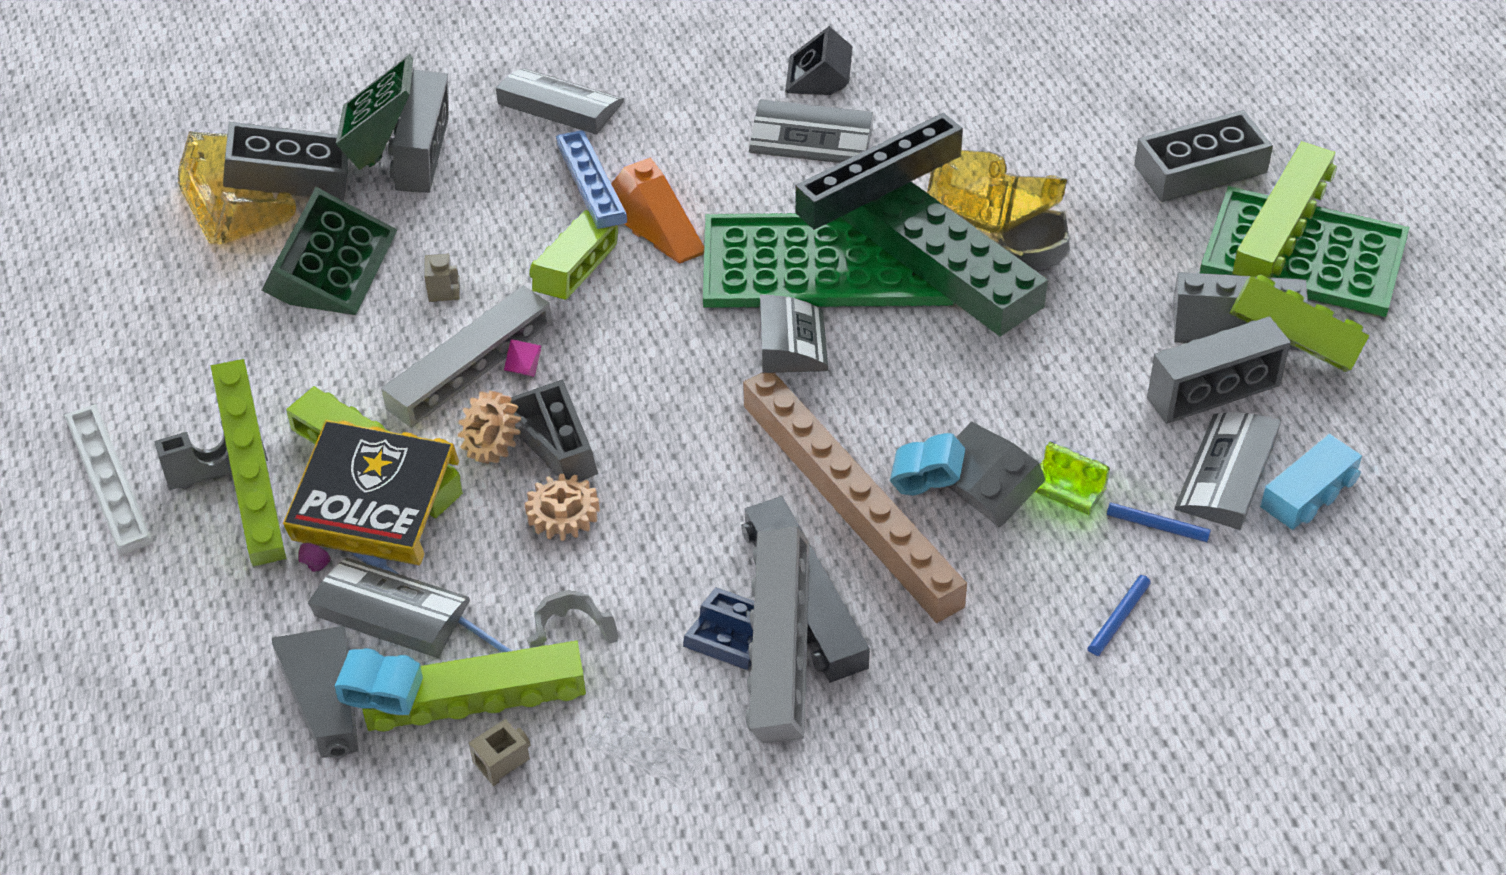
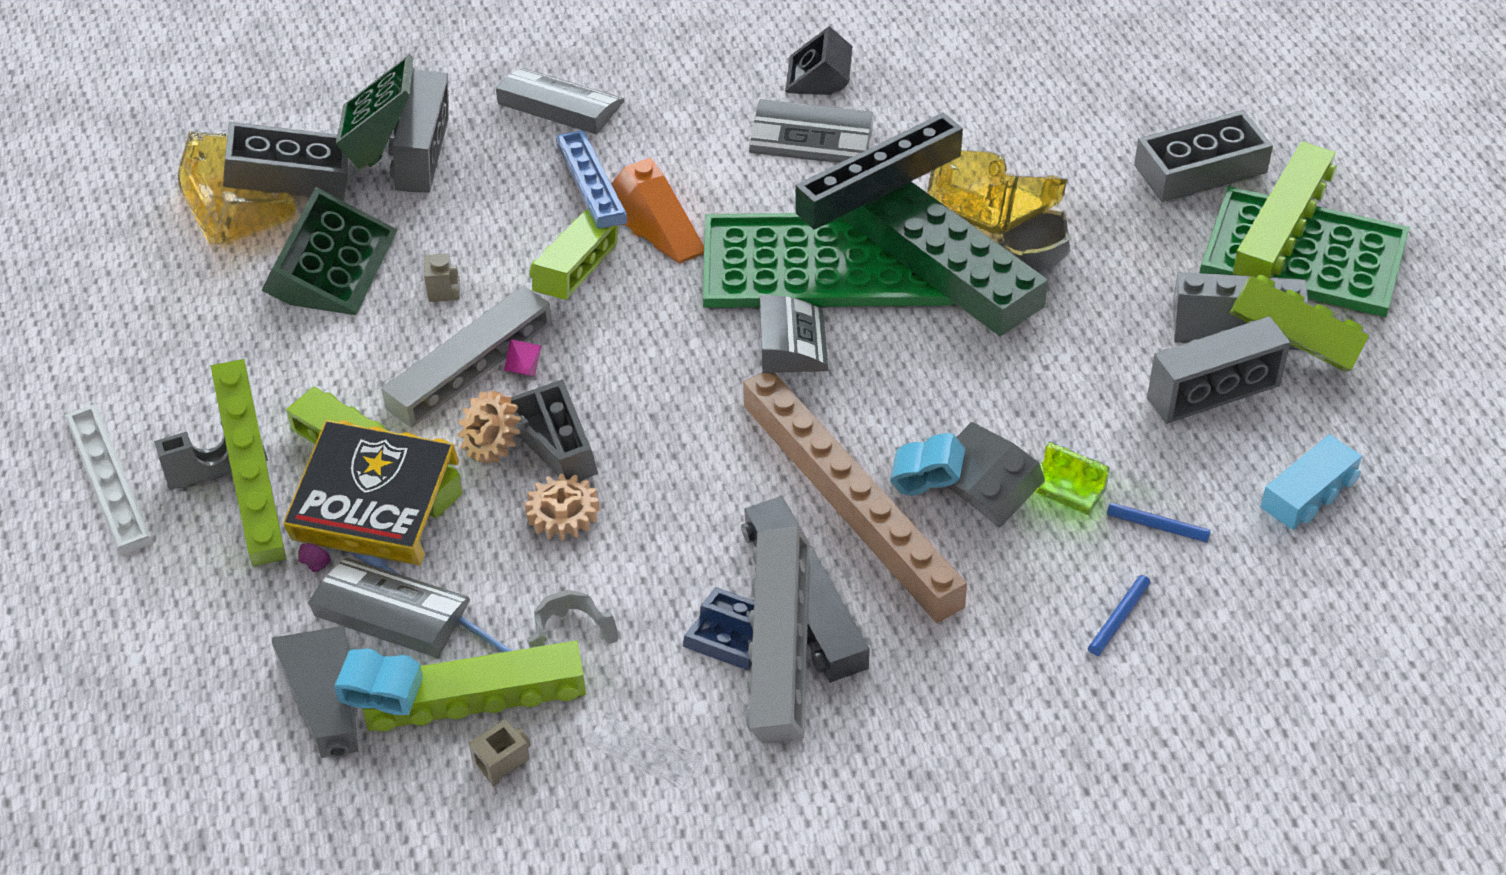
(1228, 467): slope -> none

